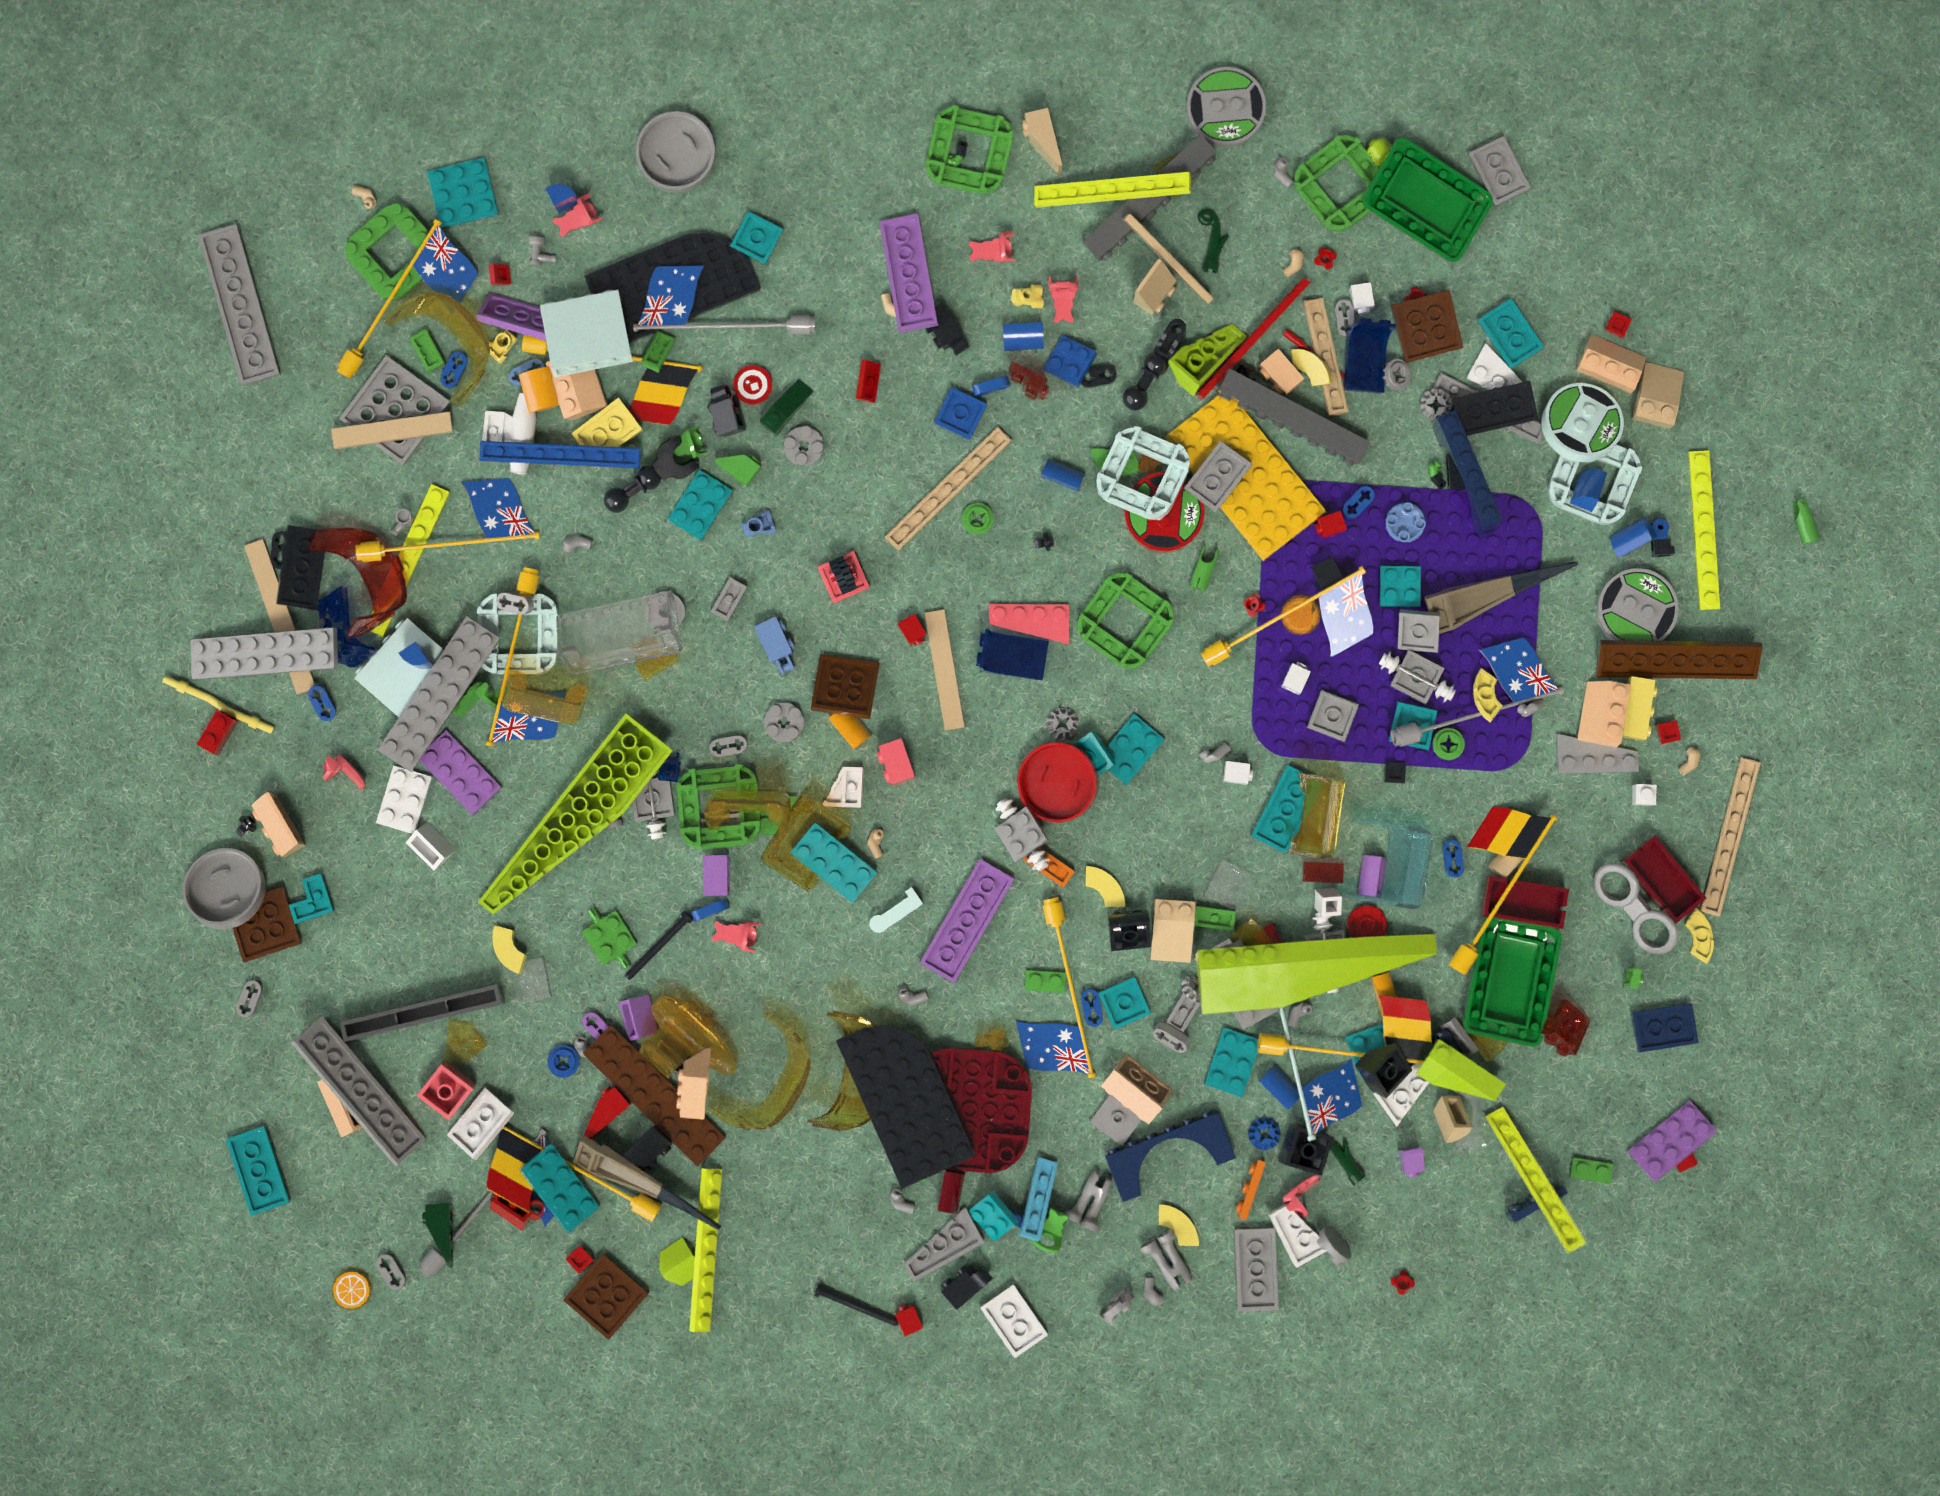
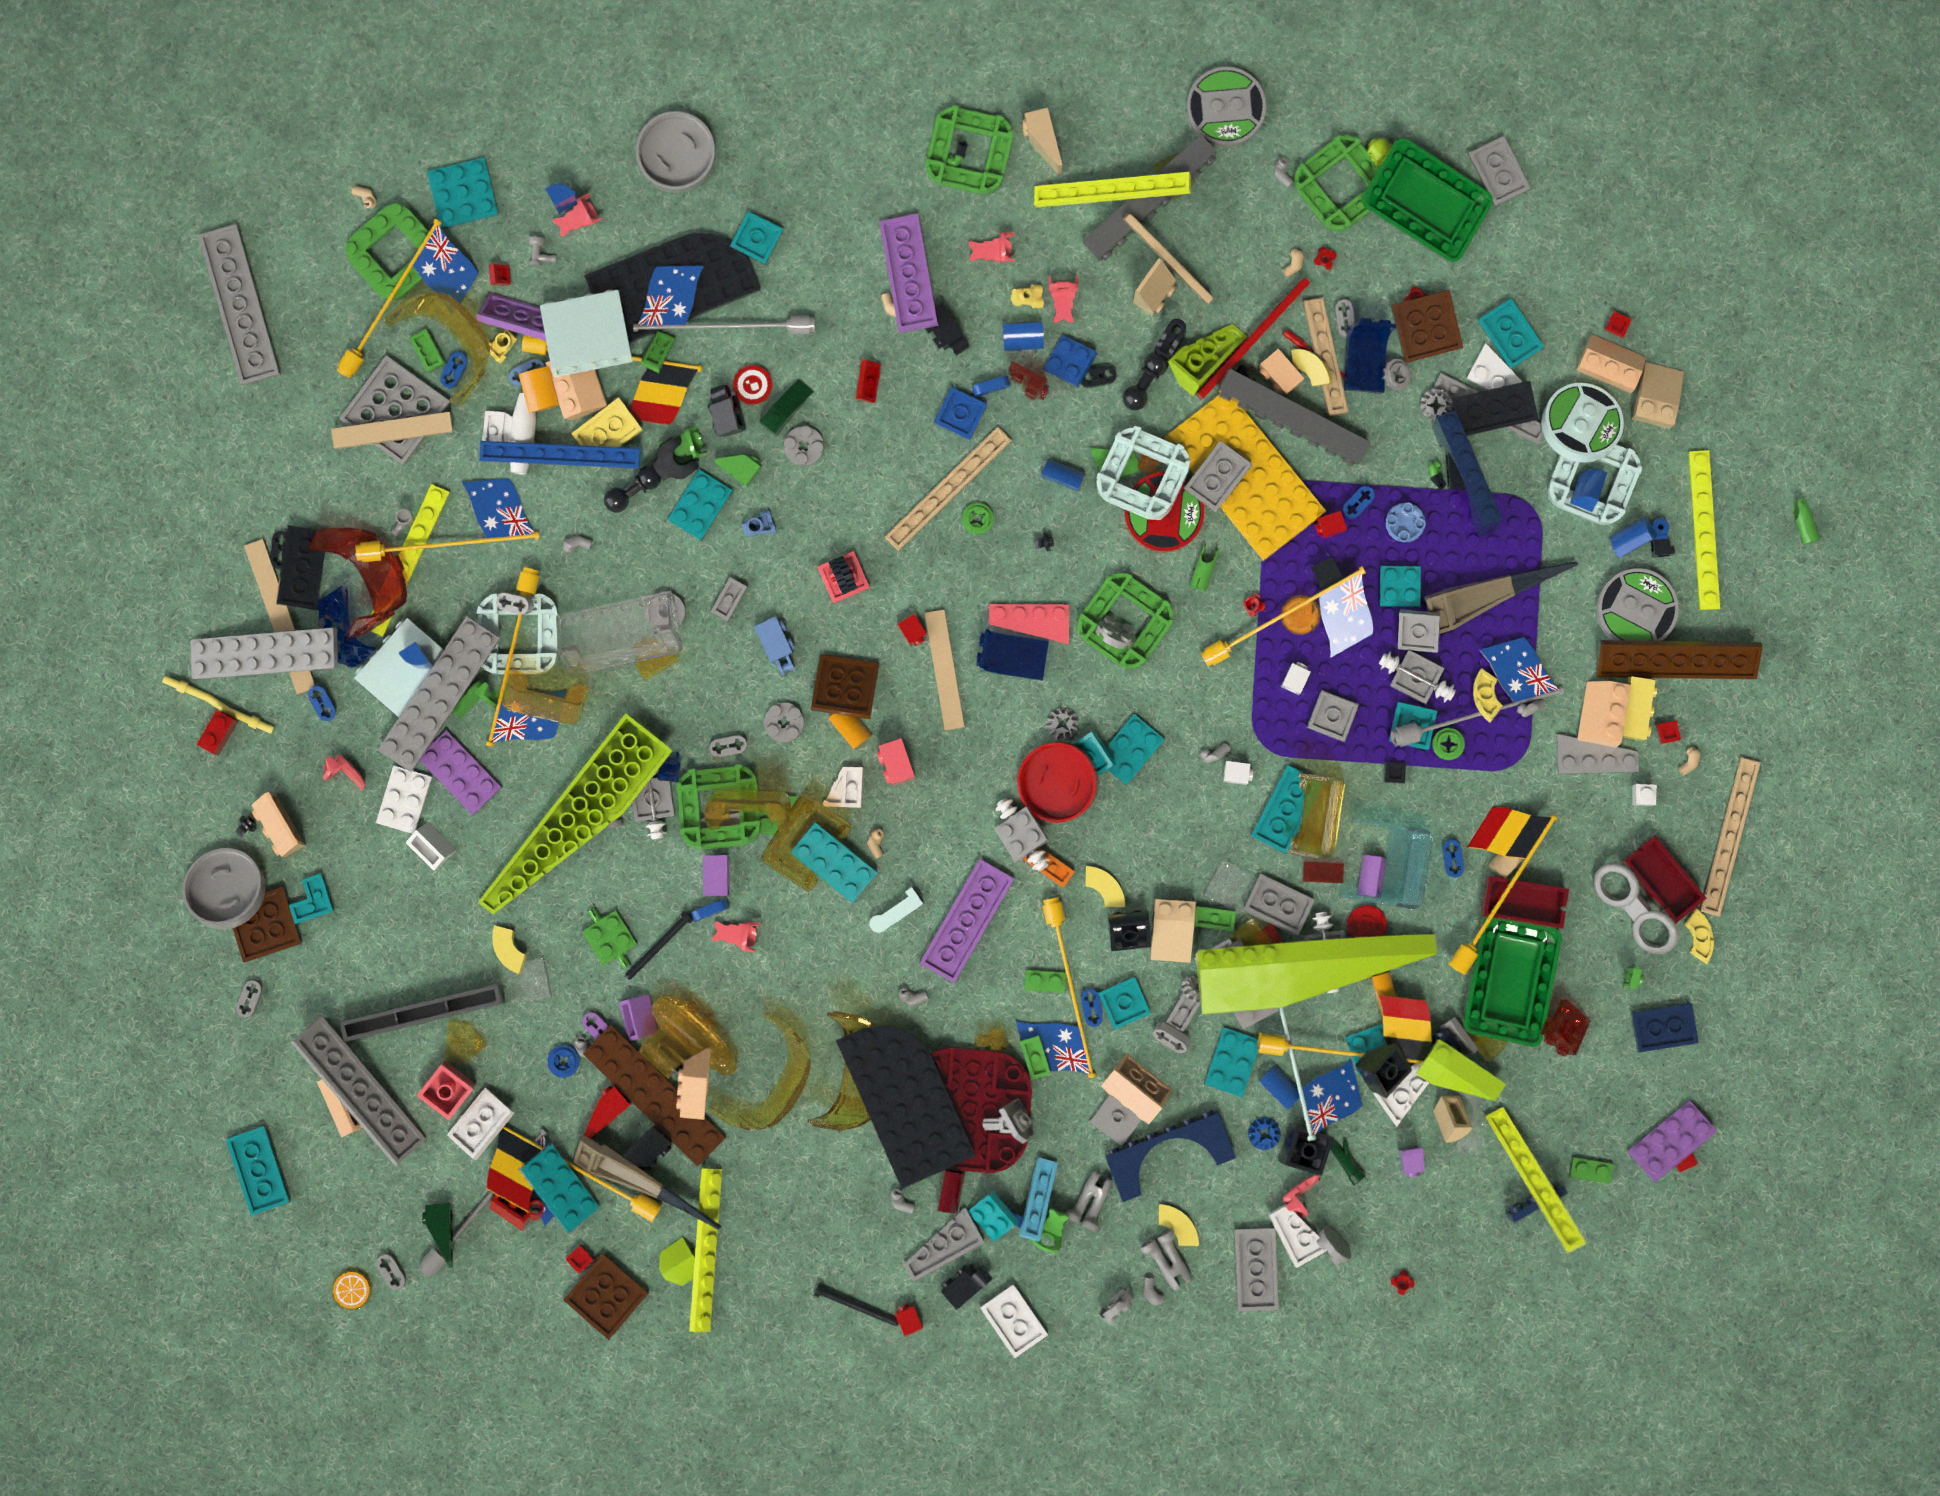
(1013, 1120): none -> light grey piece
(1035, 1057): none -> bright green plate
(1115, 633): none -> light grey plate
(1215, 244): dark green plant -> none
(1249, 1188): orange plate -> none
(1278, 905): none -> light grey plate
(1297, 1011): light grey arm -> none
(1328, 902): white brick -> none
(1362, 298): white brick -> none

